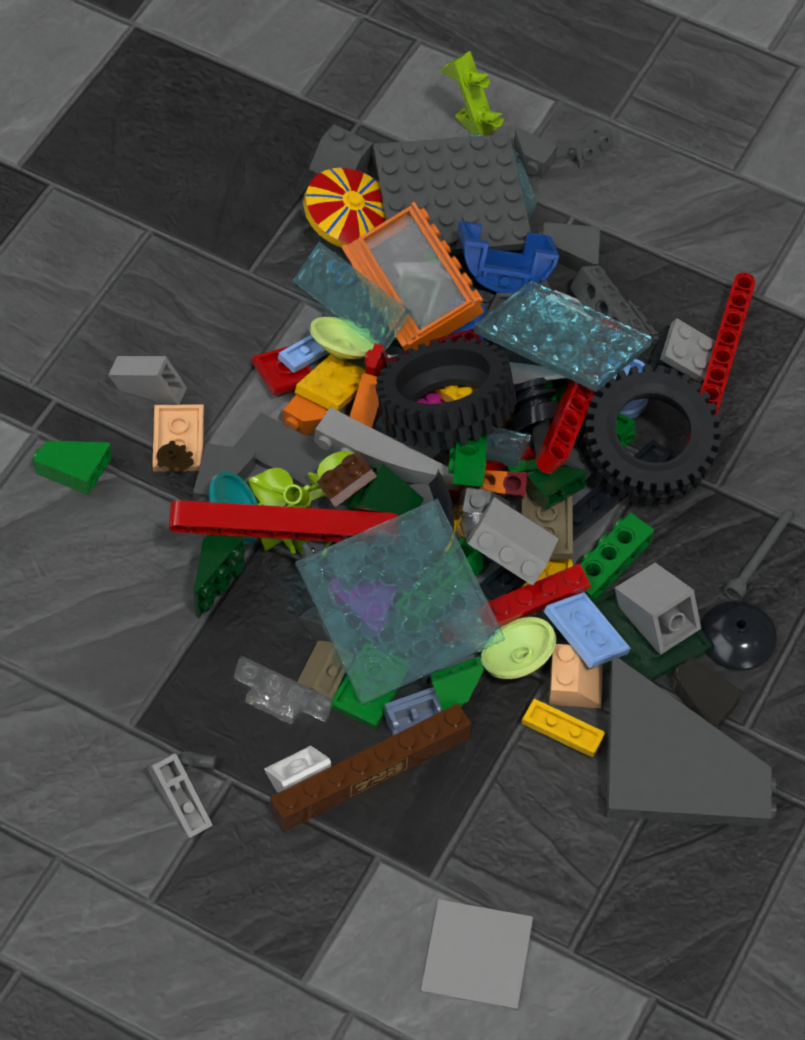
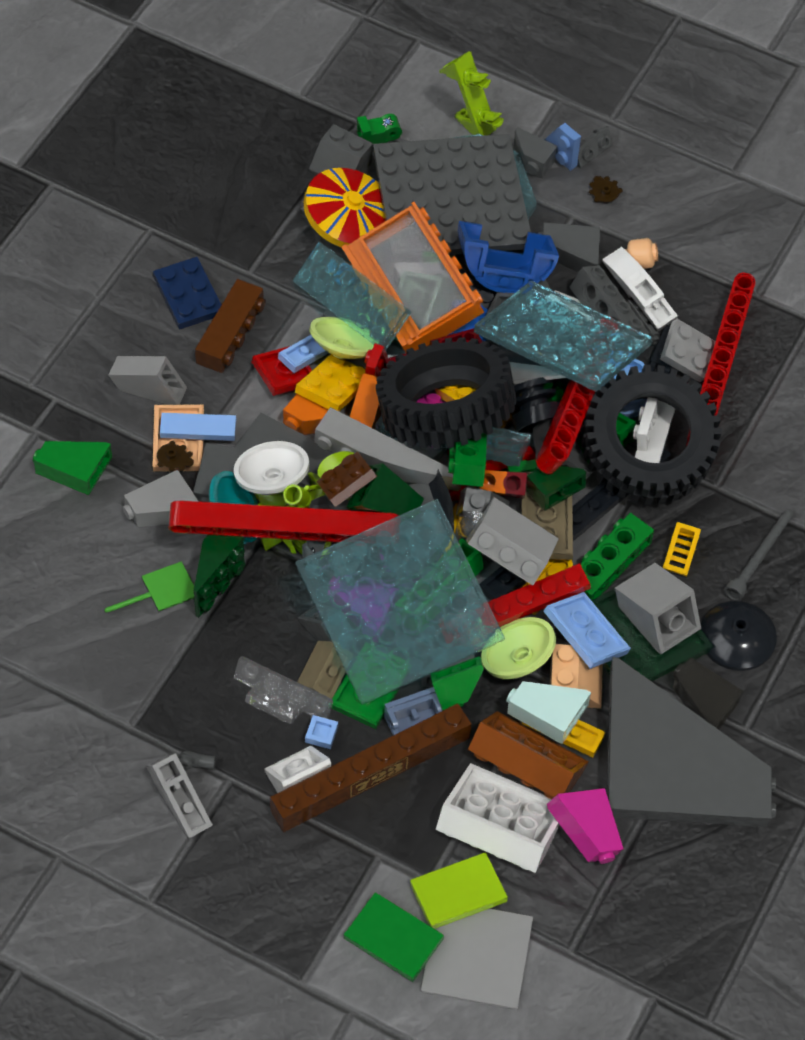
(151, 502): none -> light grey slope
(165, 586): none -> bright green piece
(187, 292): none -> dark blue plate
(198, 426): none -> light blue tile
(230, 326): none -> reddish brown brick
(271, 467): none -> white dish
(321, 732): none -> light blue plate
(379, 129): none -> green leg
(393, 937): none -> green tile
(458, 890): none -> lime tile
(499, 818): none -> white slope
(527, 755): none -> dark orange slope
(548, 707): none -> light aqua slope
(567, 145): none -> medium blue wing
(588, 823): none -> dark pink slope
(604, 189): none -> dark brown piece
(640, 287): none -> white slope
(643, 251): none -> light nougat head
(653, 430): none -> white bracket
(686, 531): none -> yellow slope

